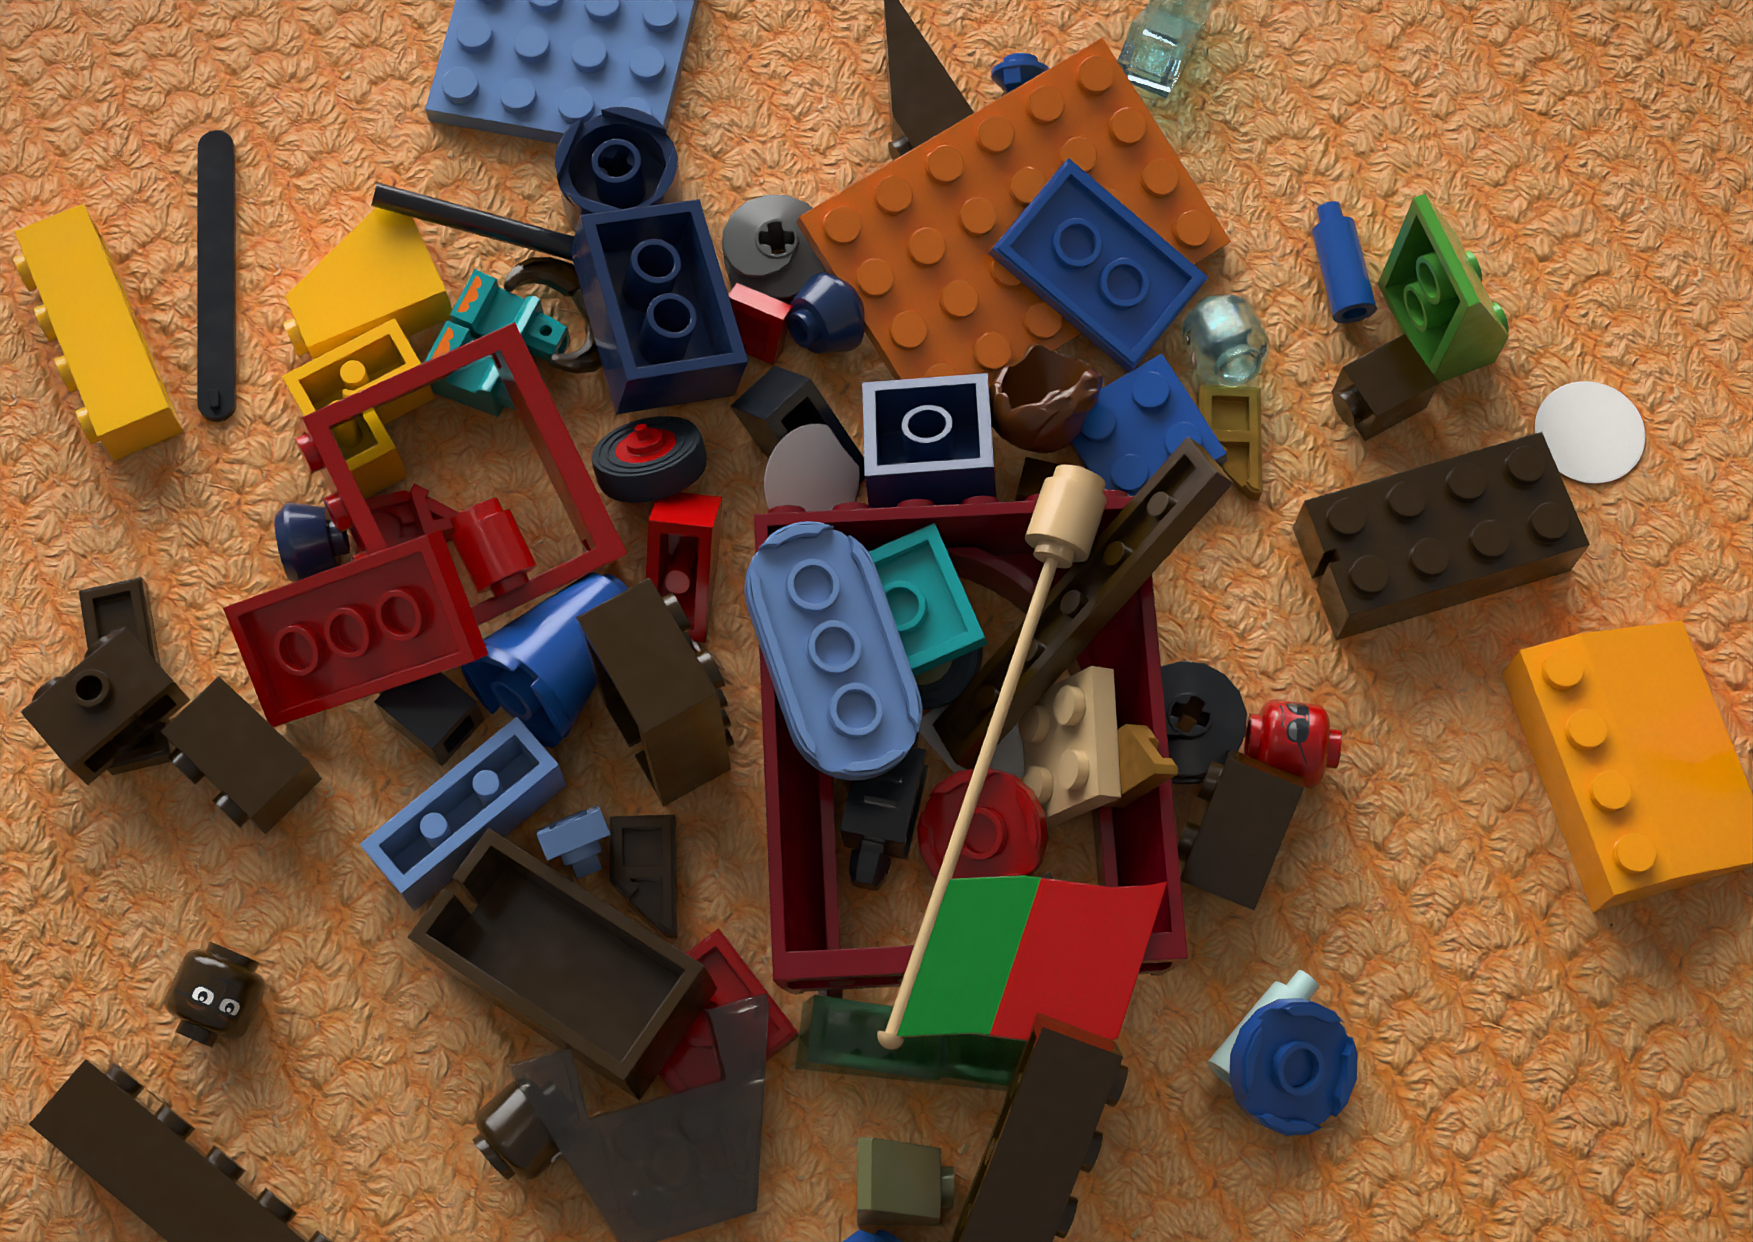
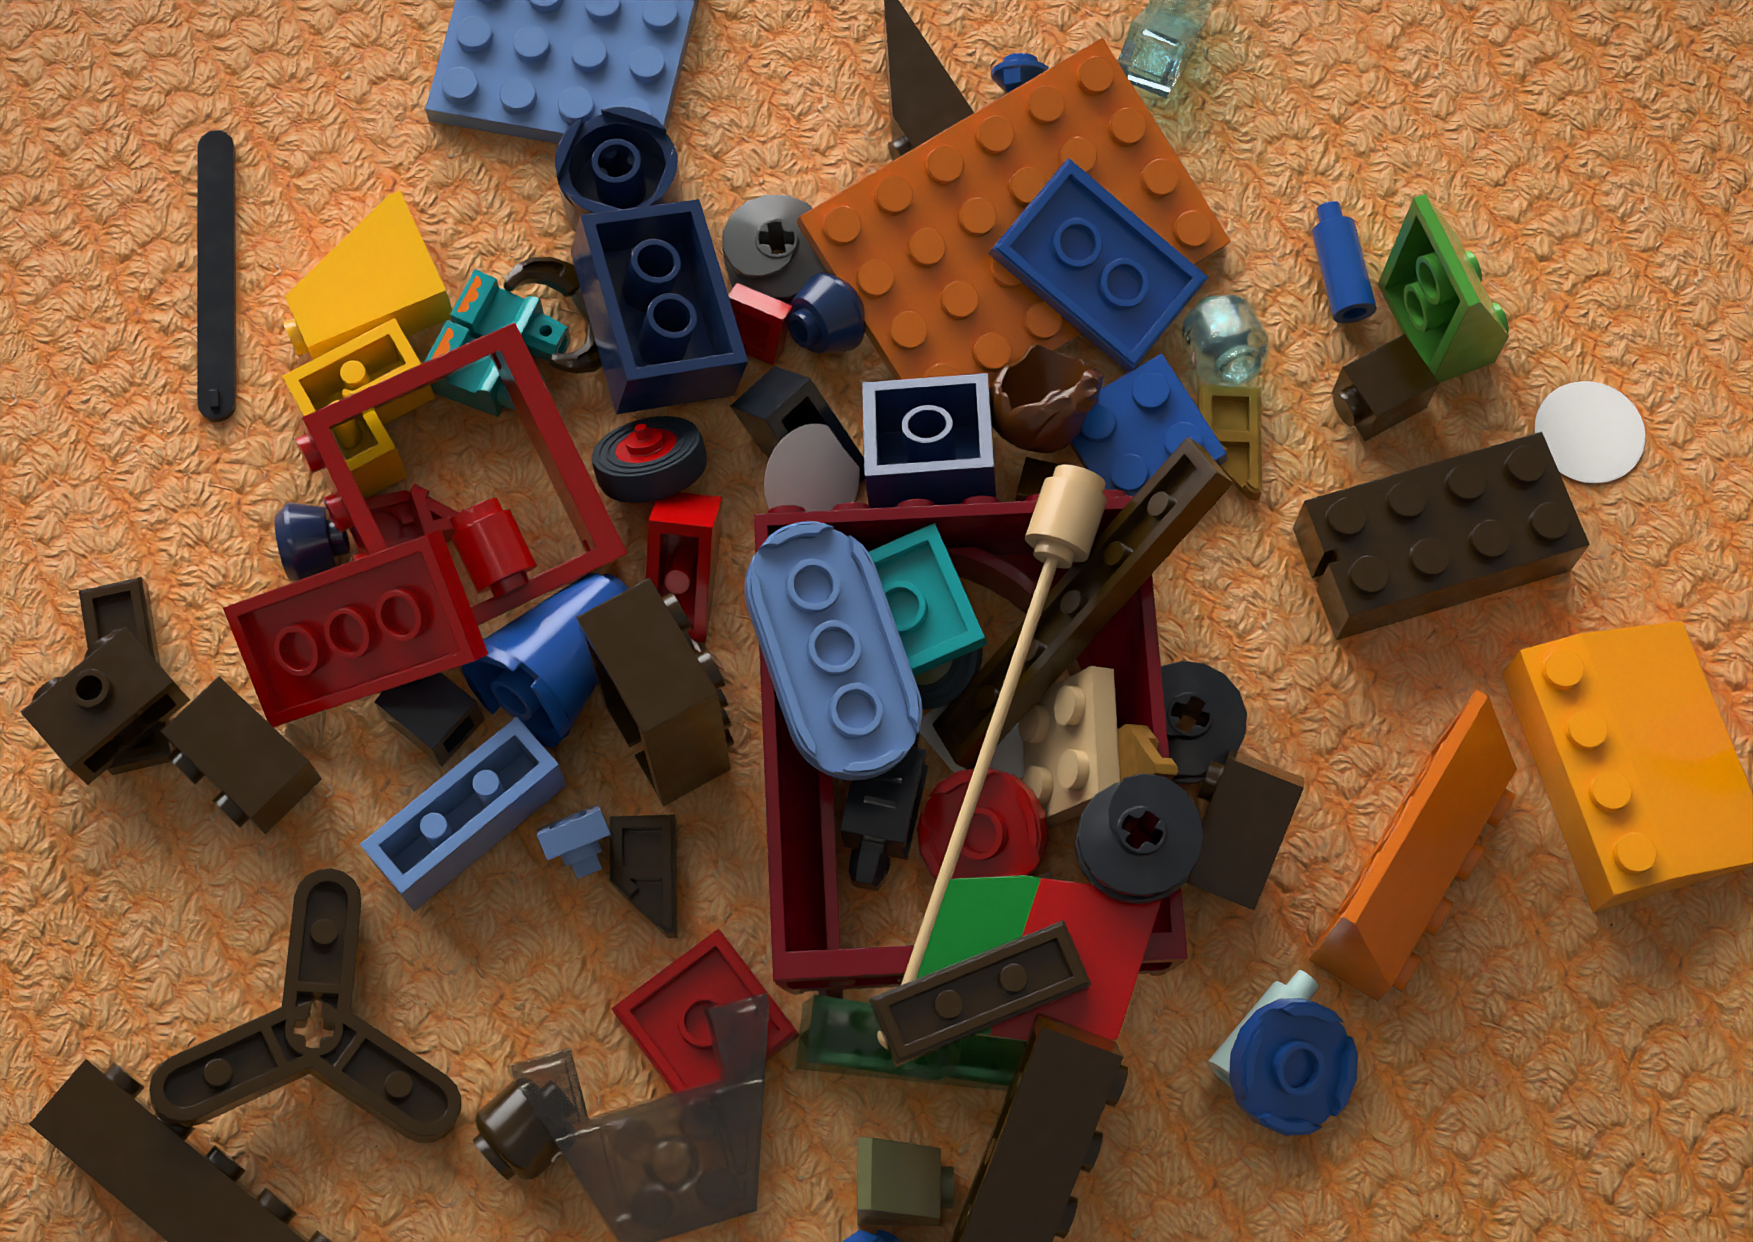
(97, 333): yellow brick -> none
(215, 994): dark brown head -> none
(268, 1055): none -> dark brown piece
(472, 221): black bar -> none
(565, 963): dark brown piece -> none
(979, 993): none -> dark brown tile
(1118, 813): none -> black piece
(1294, 739): red head -> none
(1421, 854): none -> orange slope

